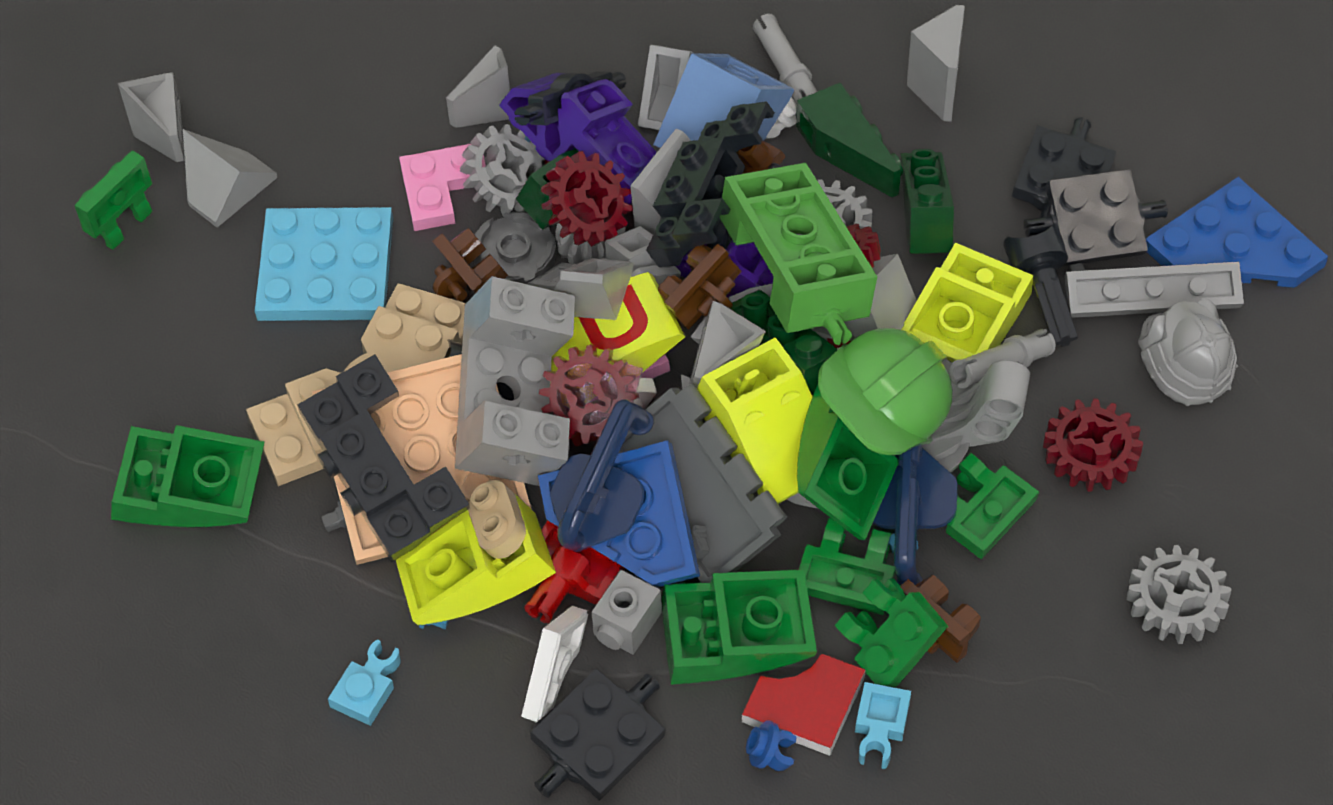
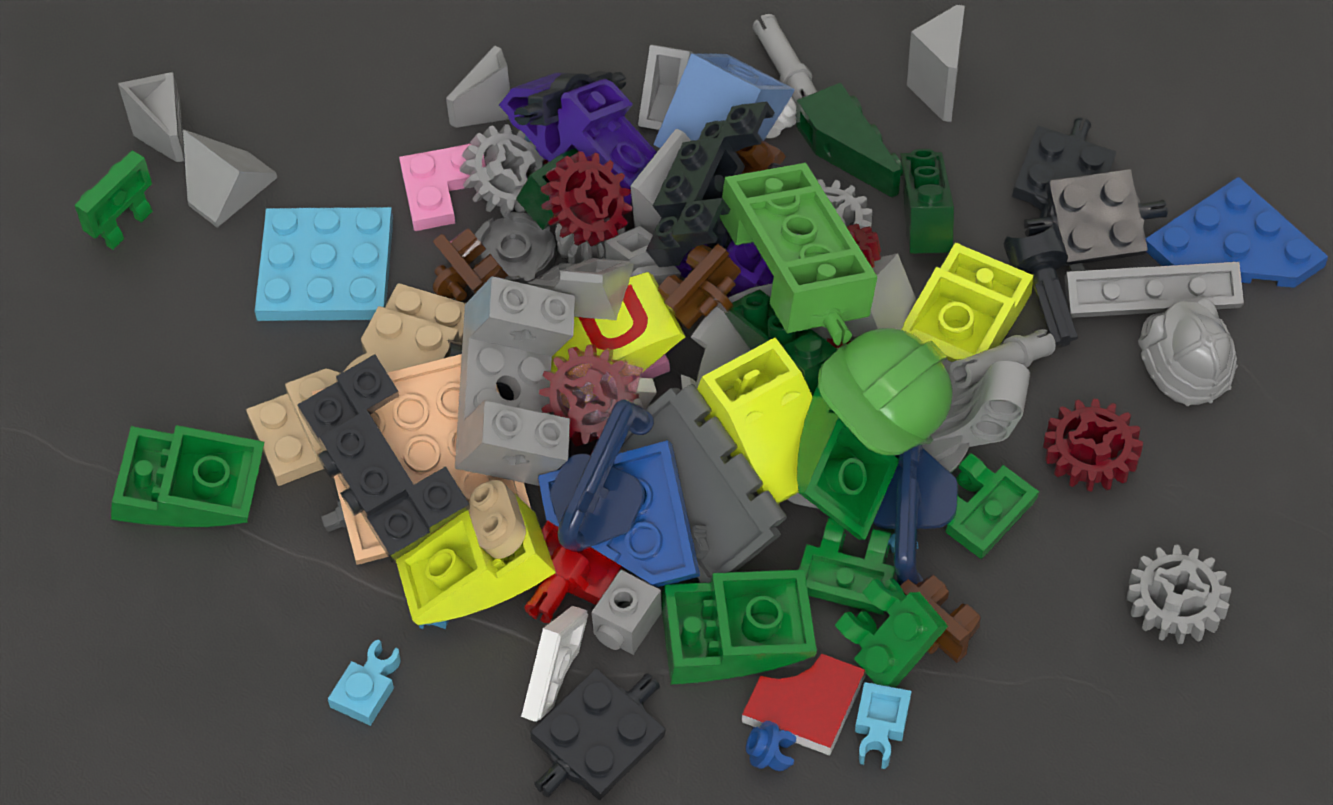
(723, 340): light grey slope -> none

